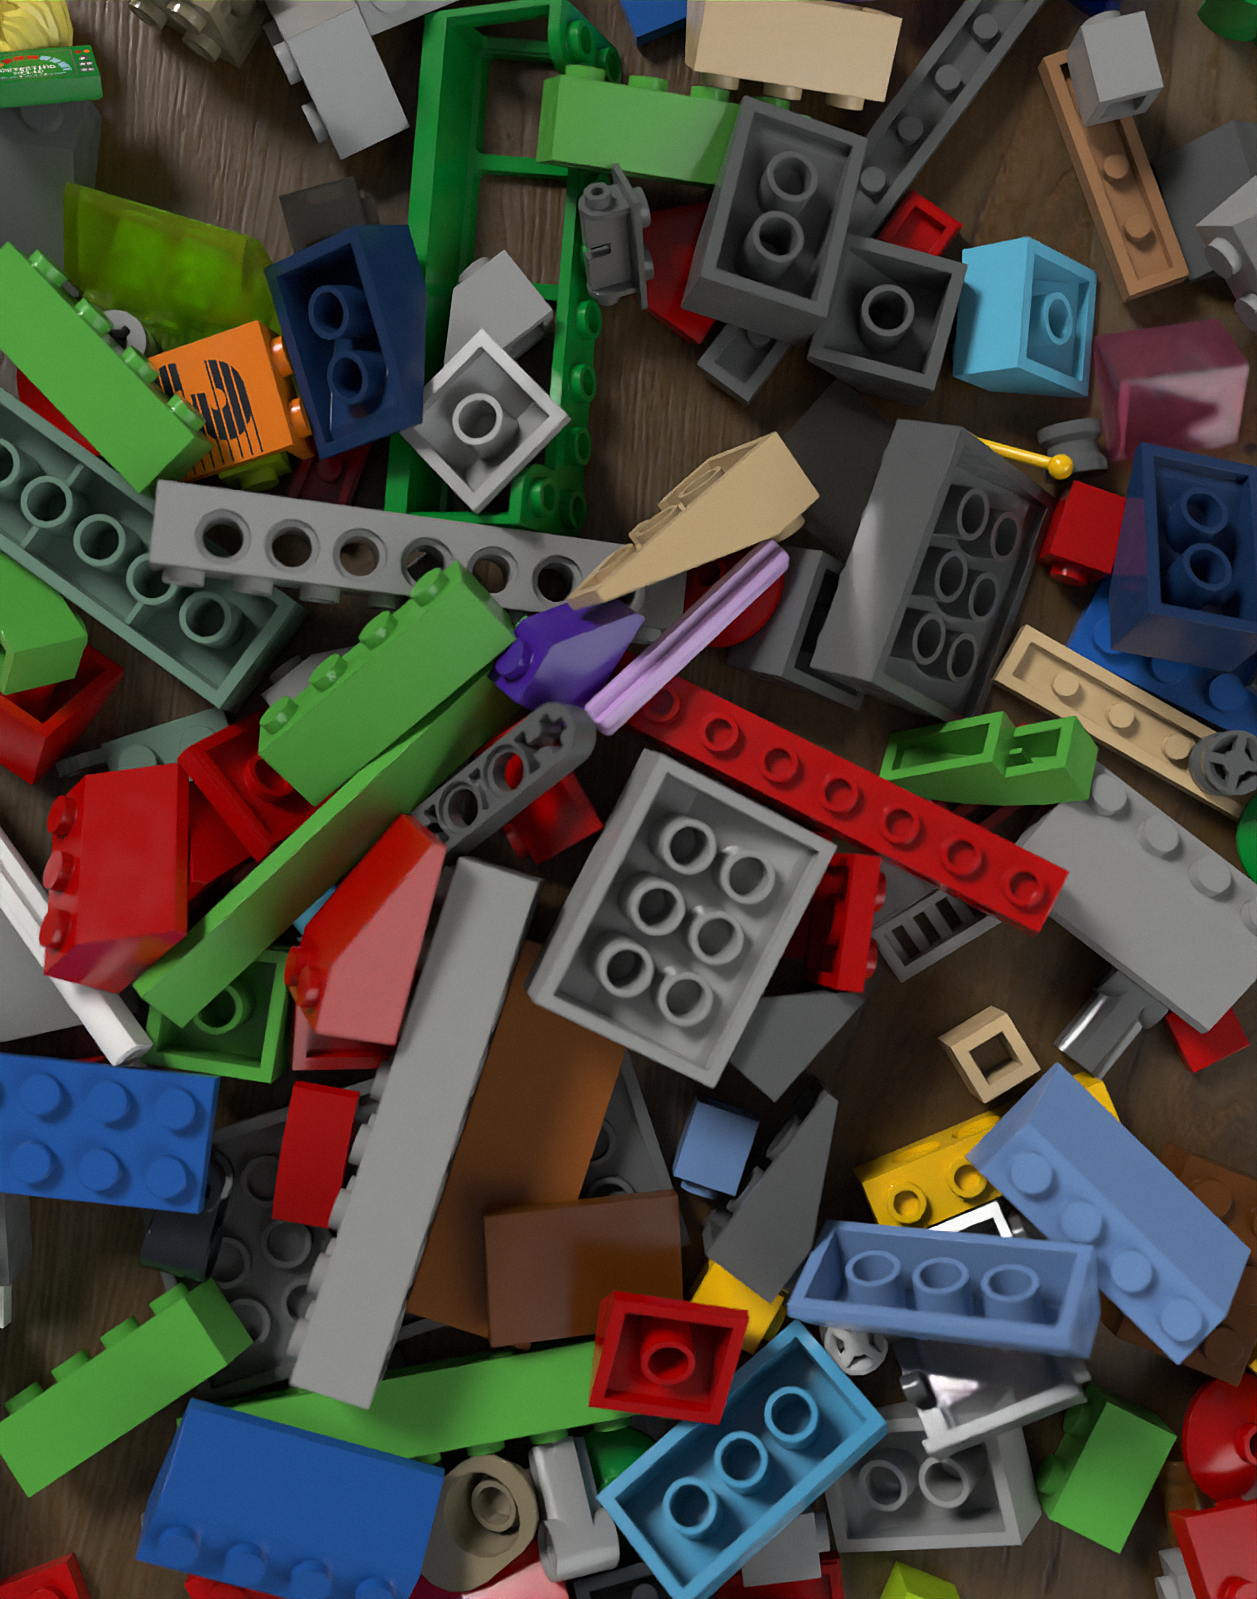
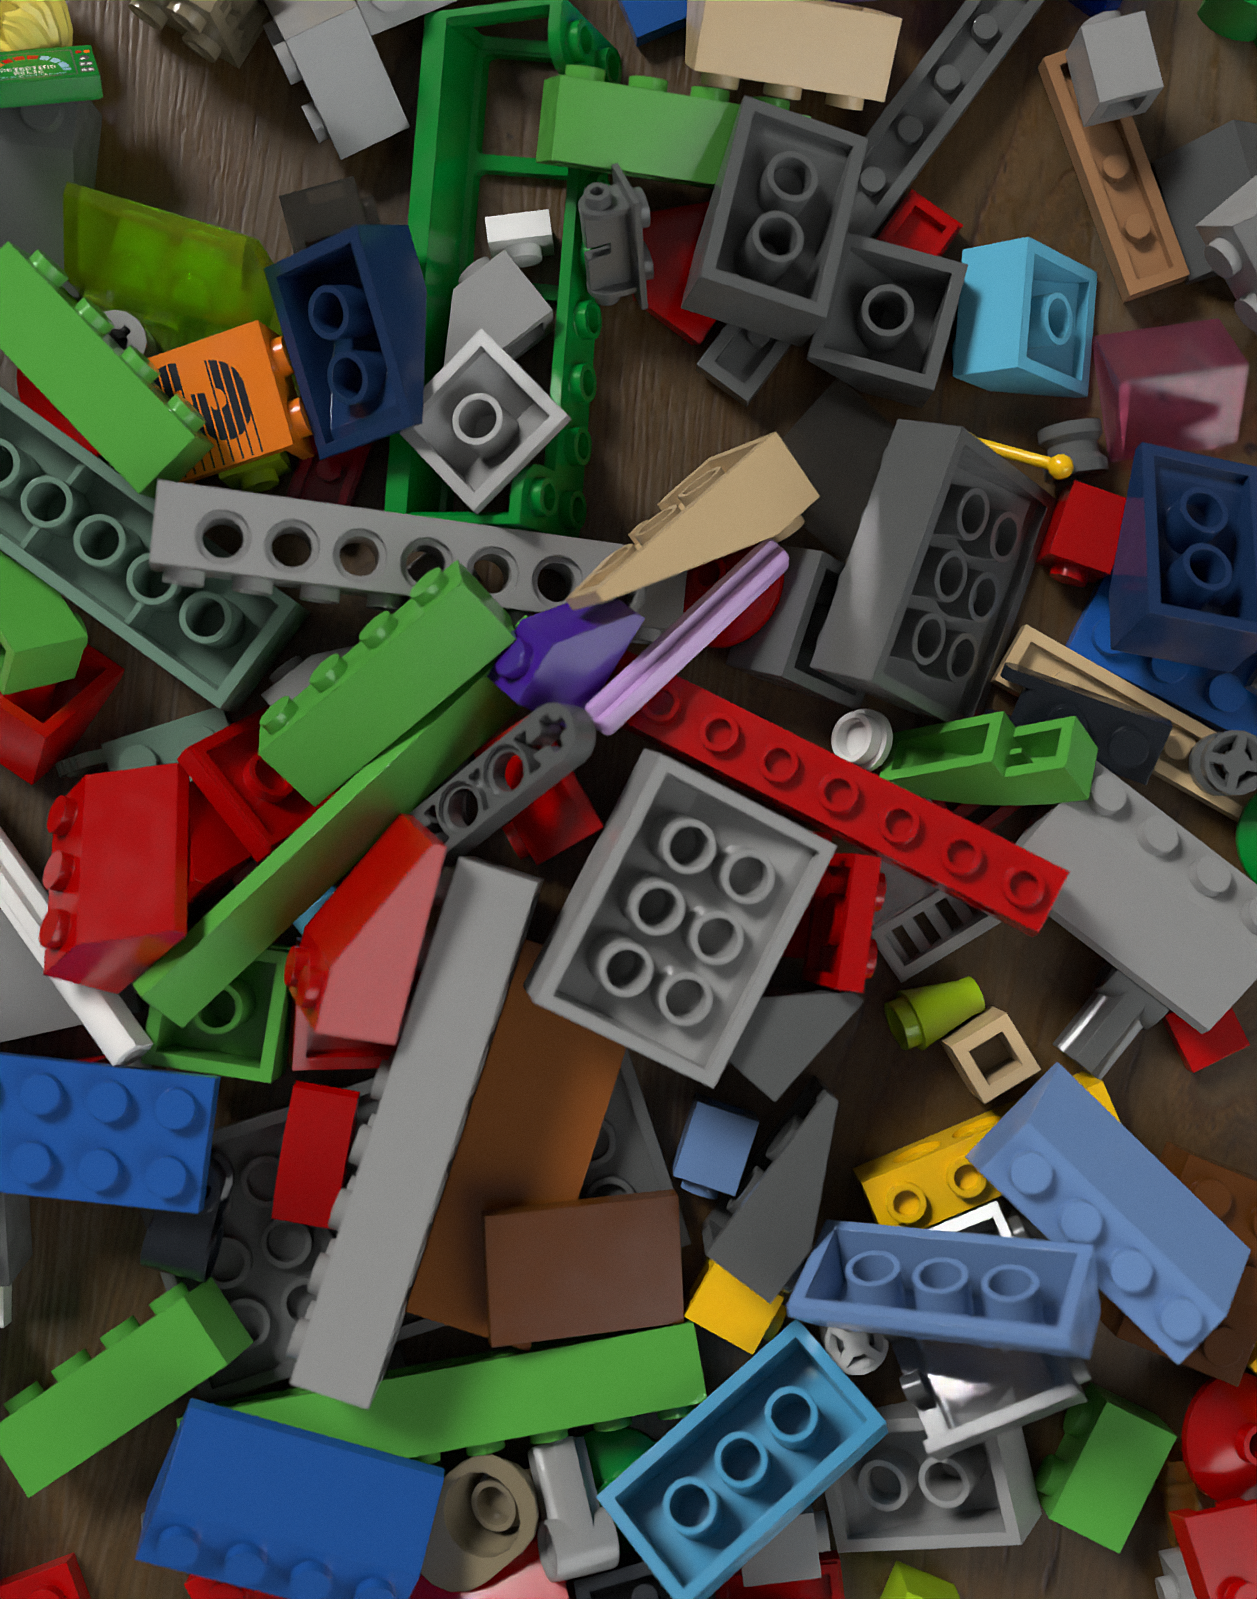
(522, 235): none -> white plate
(665, 1356): red slope -> none
(863, 738): none -> white plate
(930, 1012): none -> lime cone
(1125, 735): none -> black hinge

